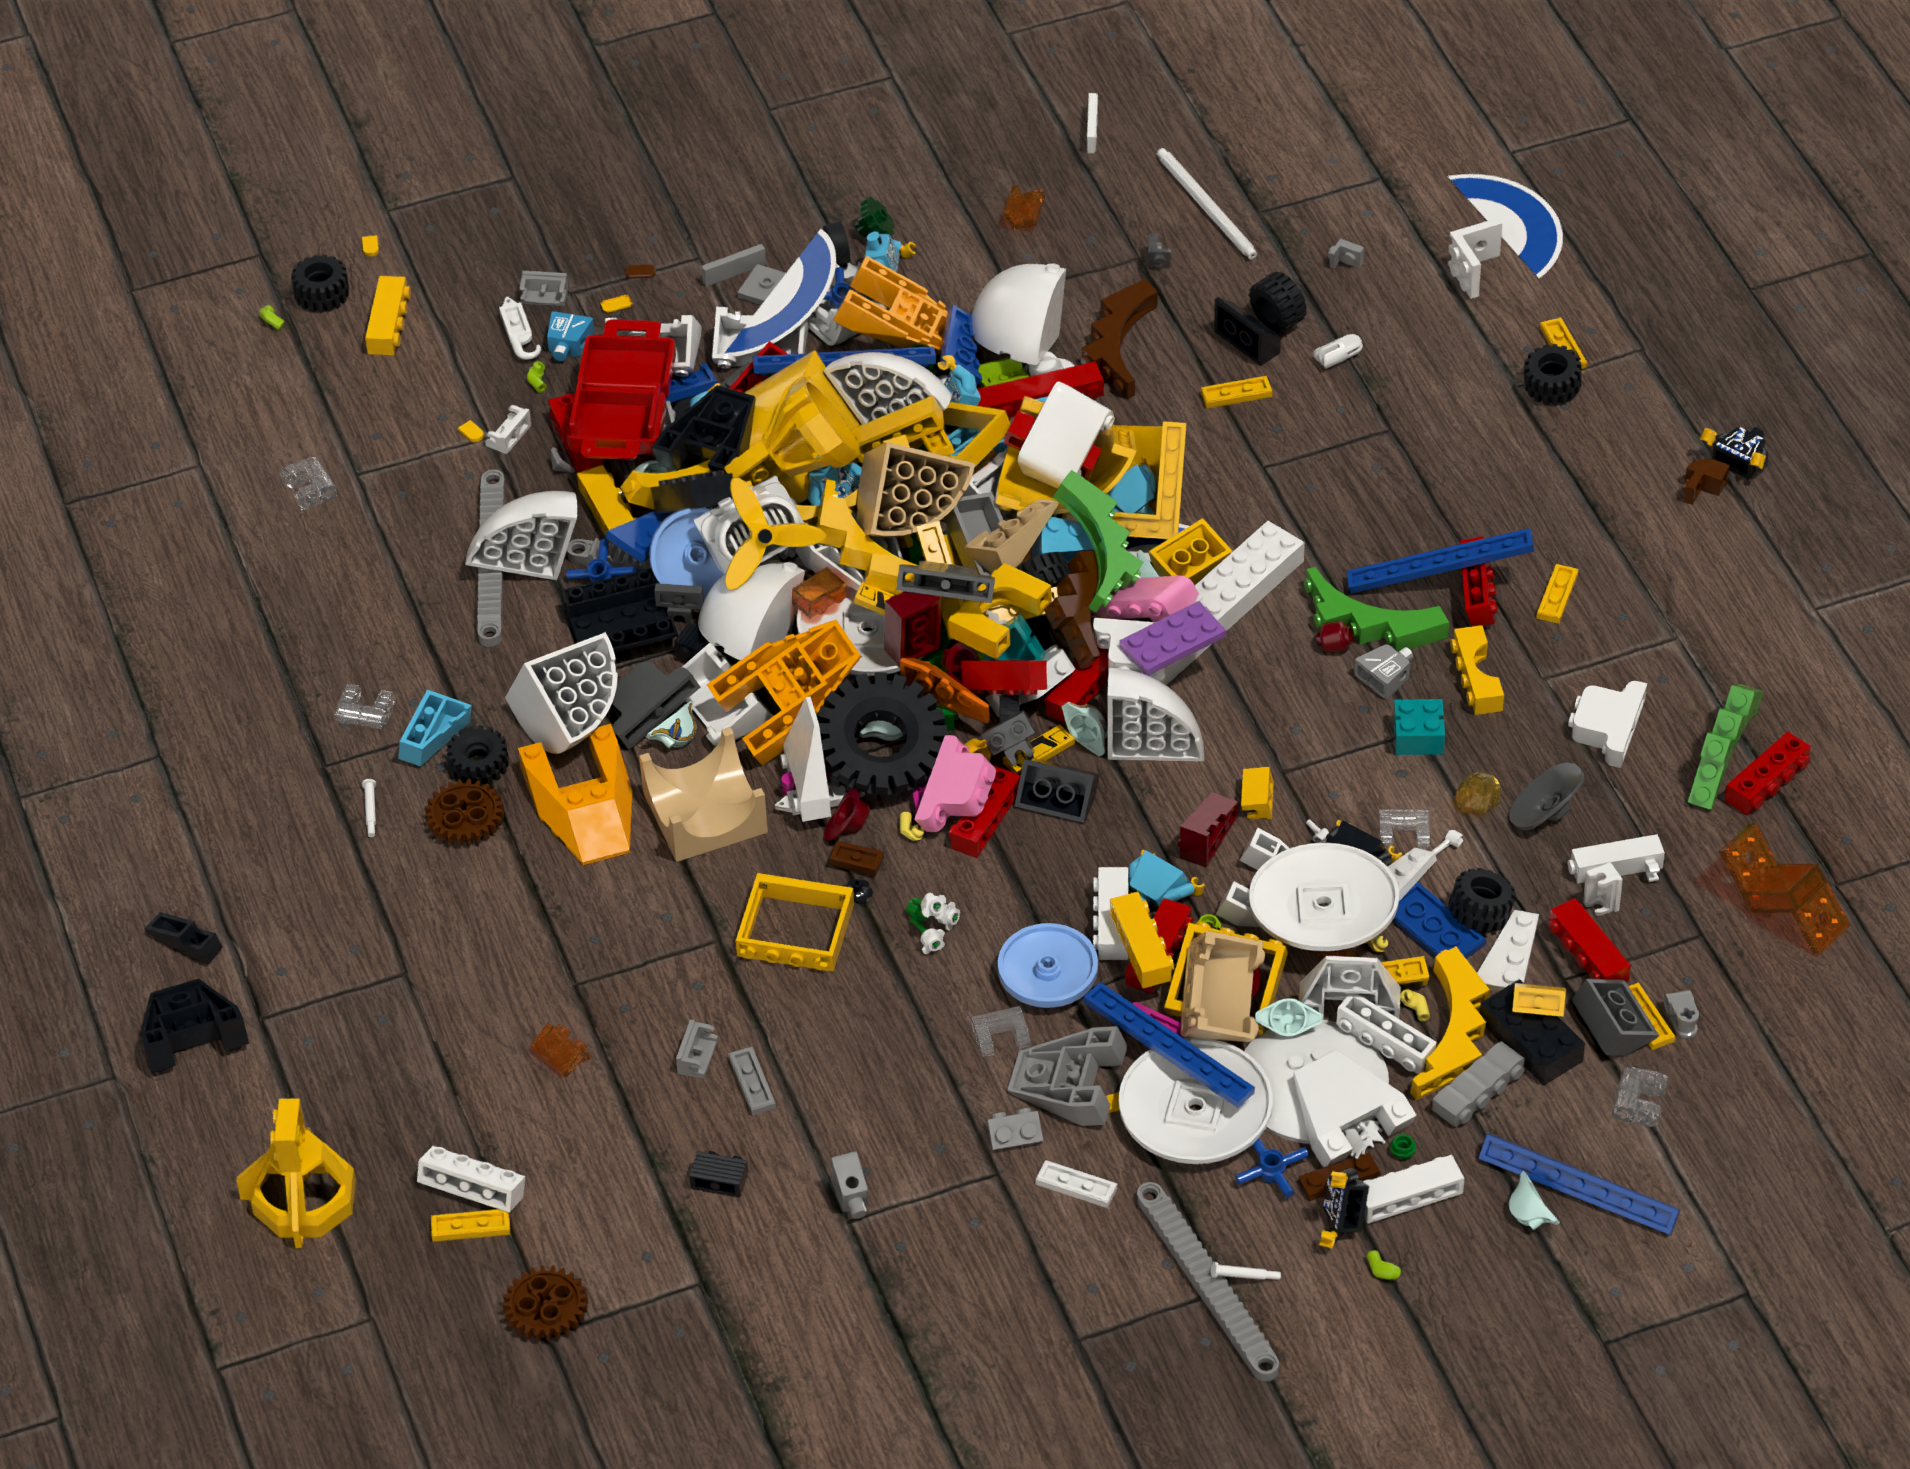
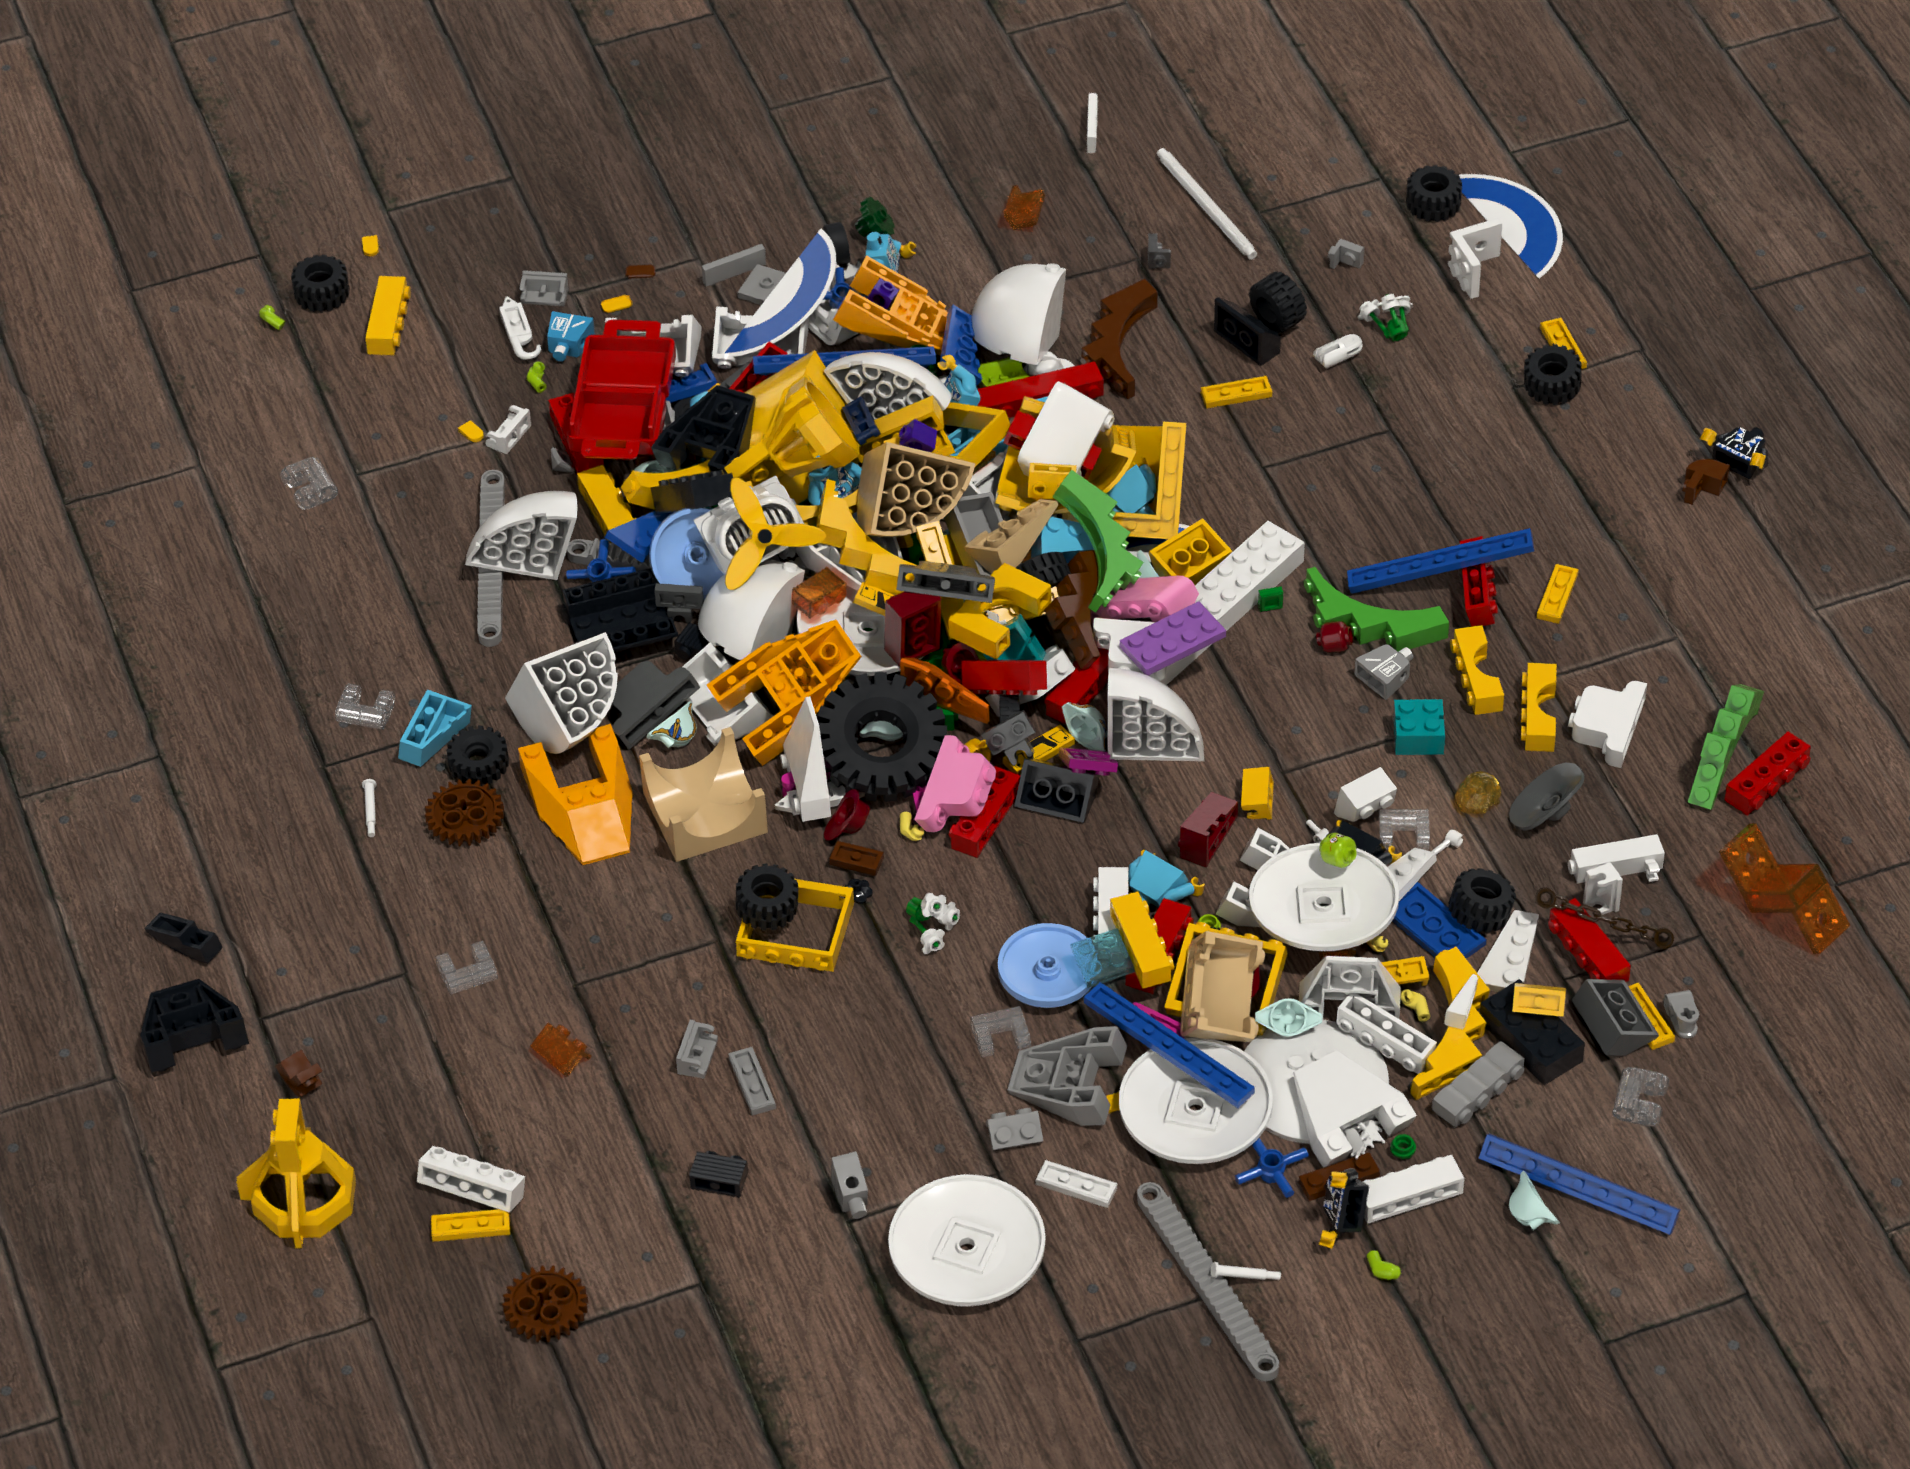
(299, 1073): none -> reddish brown brick
(470, 976): none -> clear connector
(766, 881): none -> black tyre
(861, 420): none -> dark blue plate
(885, 290): none -> dark purple brick
(918, 436): none -> dark purple brick
(963, 1211): none -> white dish
(1046, 479): none -> yellow brick
(1081, 760): none -> magenta plate
(1102, 958): none -> clear light blue plate
(1270, 599): none -> green tile
(1338, 850): none -> lime head
(1365, 796): none -> white slope
(1398, 306): none -> plant
(1434, 193): none -> black tyre
(1459, 1009): none -> white slope
(1540, 727): none -> yellow arch
(1642, 930): none -> dark brown piece

